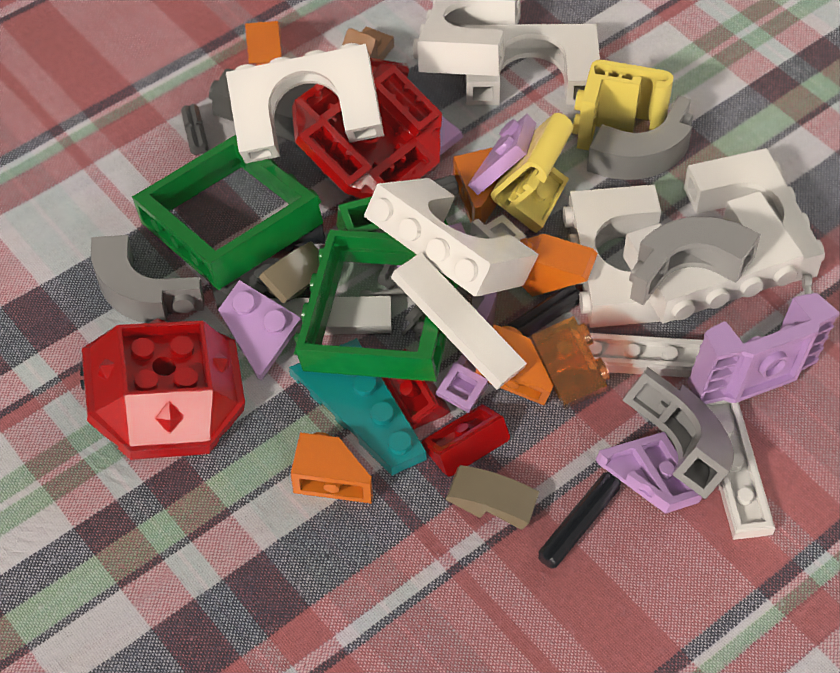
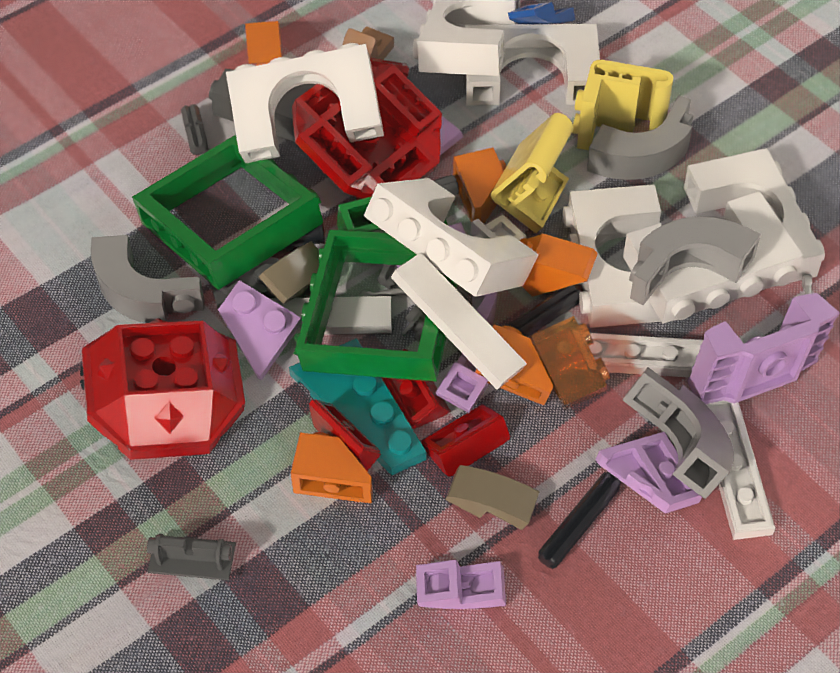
(190, 557): none -> dark grey hinge
(331, 421): none -> red slope
(464, 587): none -> lavender slope
(507, 152): lavender wing -> none
(541, 14): none -> blue slope

